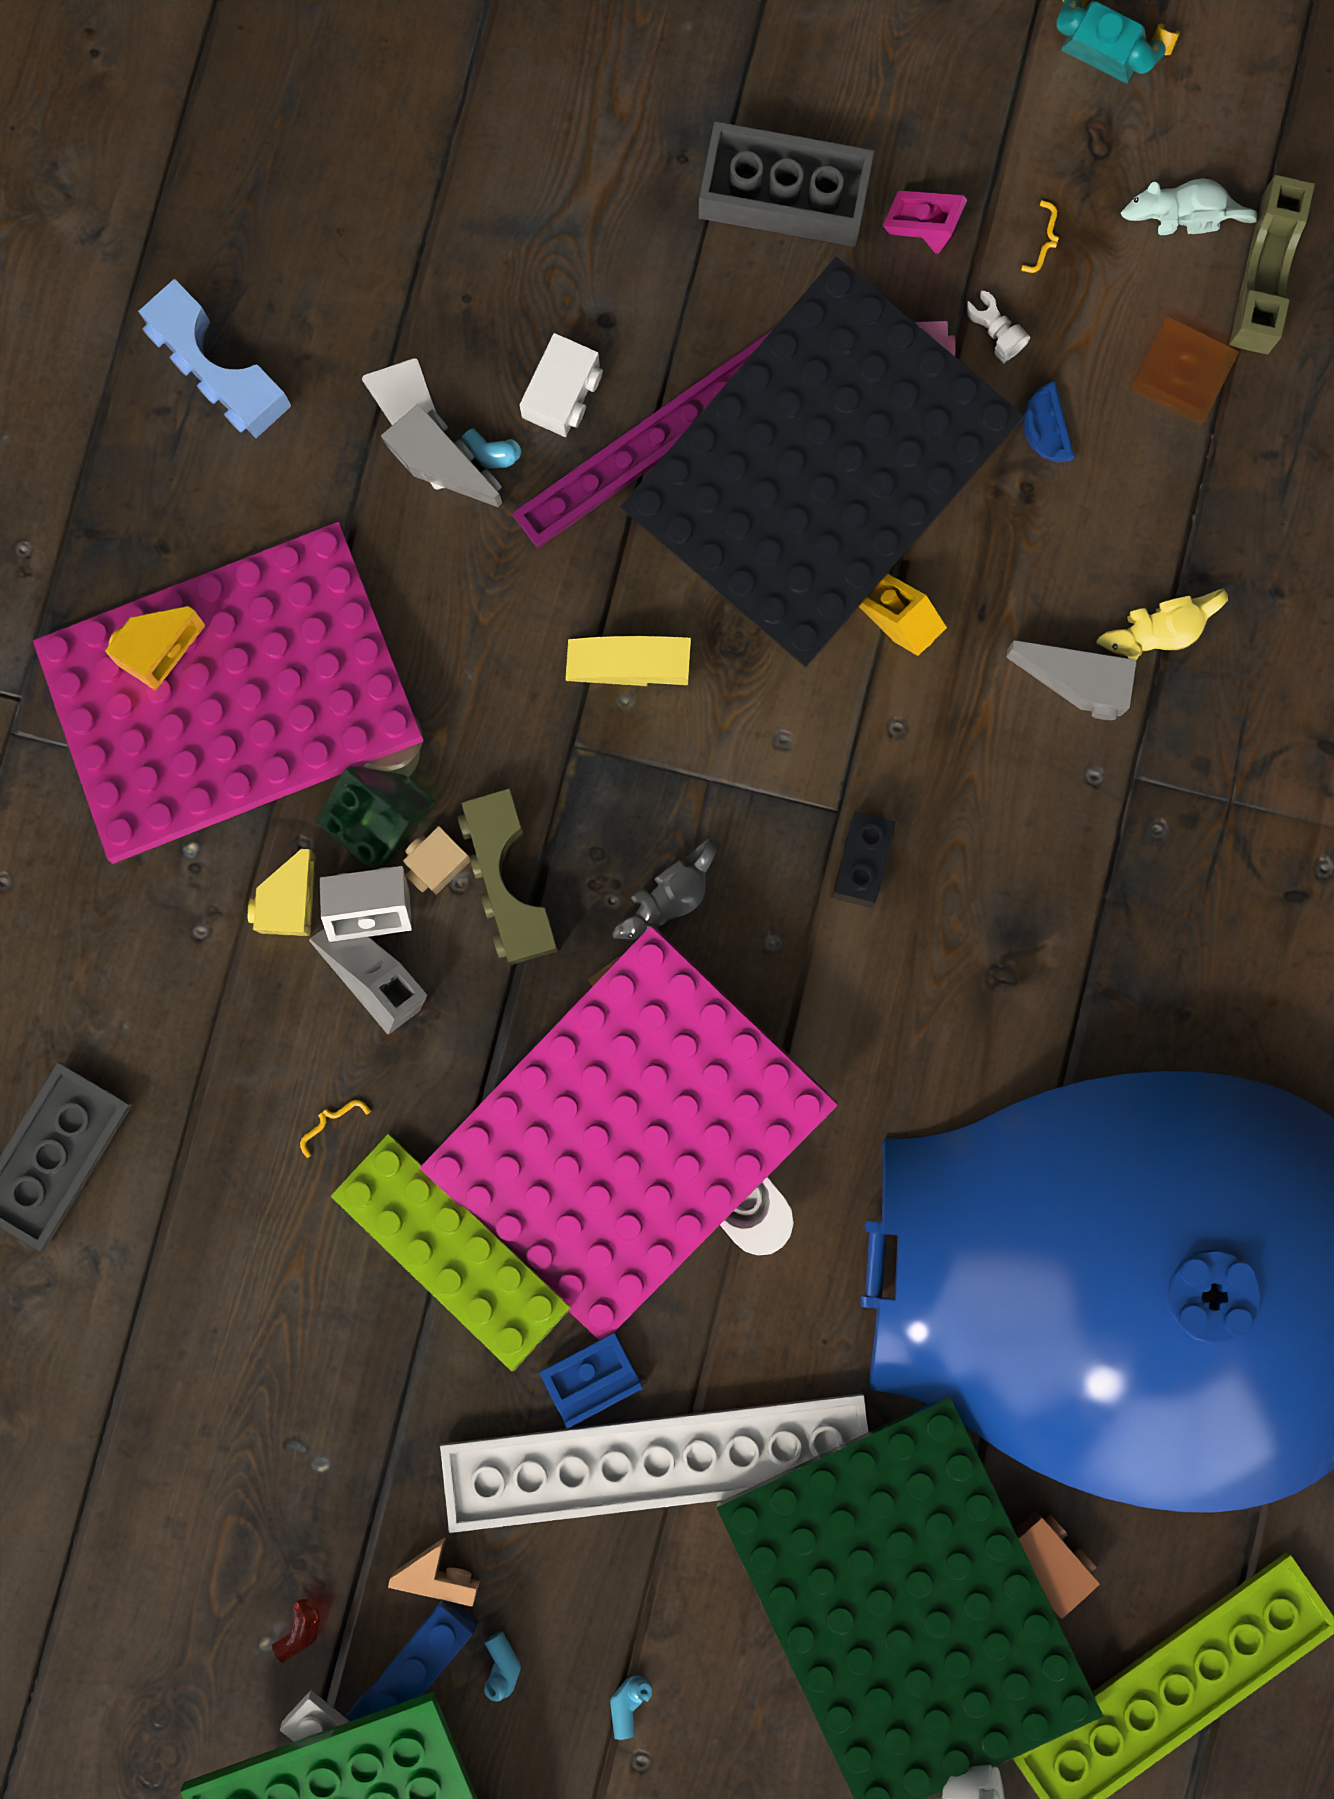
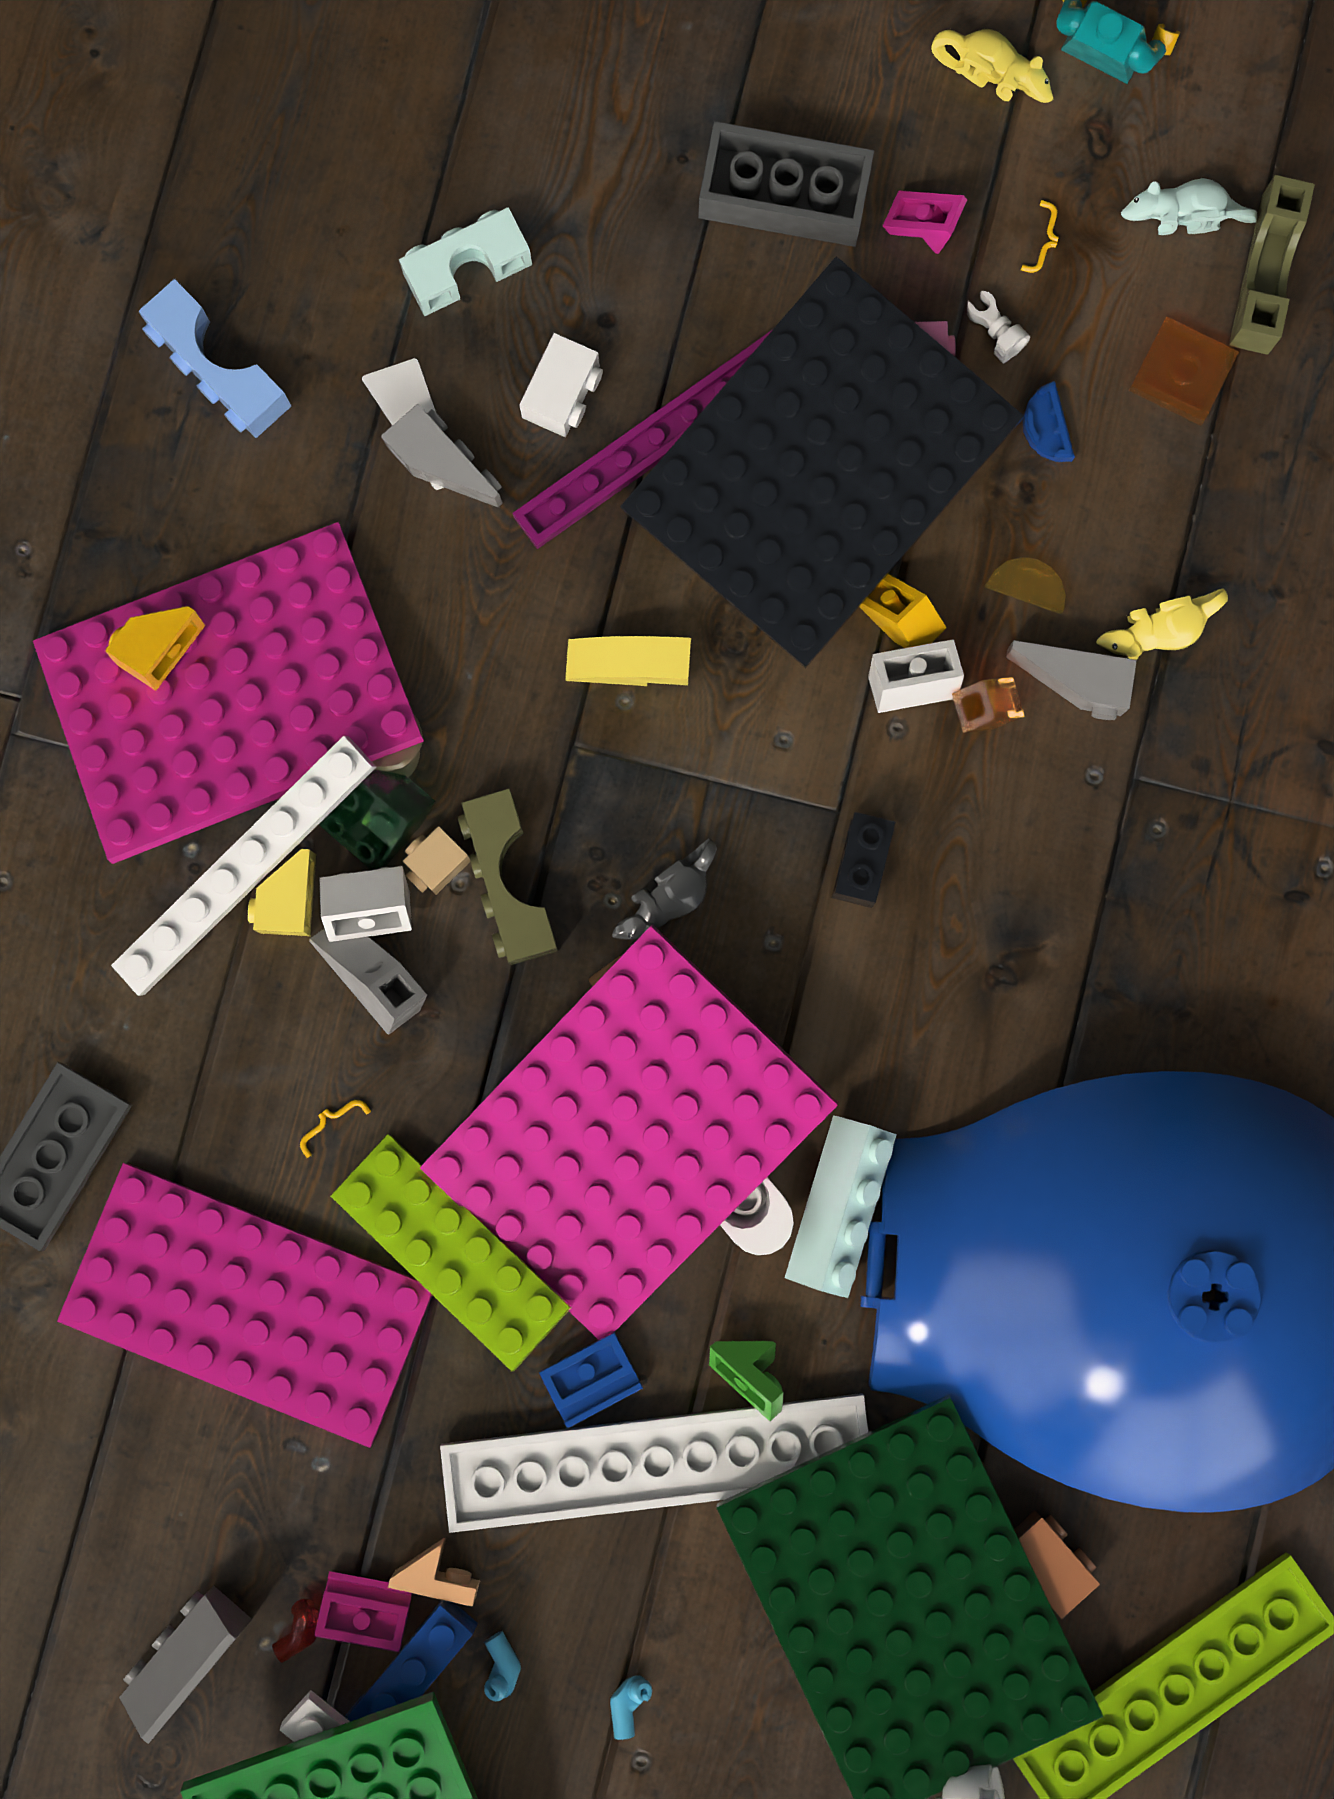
(181, 1660): none -> light grey slope
(244, 865): none -> white plate
(246, 1304): none -> dark pink plate
(363, 1612): none -> dark pink plate
(491, 240): none -> light aqua arch
(492, 454): medium azure arm -> none
(742, 1367): none -> bright green slope
(840, 1206): none -> light aqua brick
(915, 675): none -> white brick
(988, 704): none -> clear orange brick
(993, 59): none -> light yellow animal
(1030, 582): none -> clear yellow tile

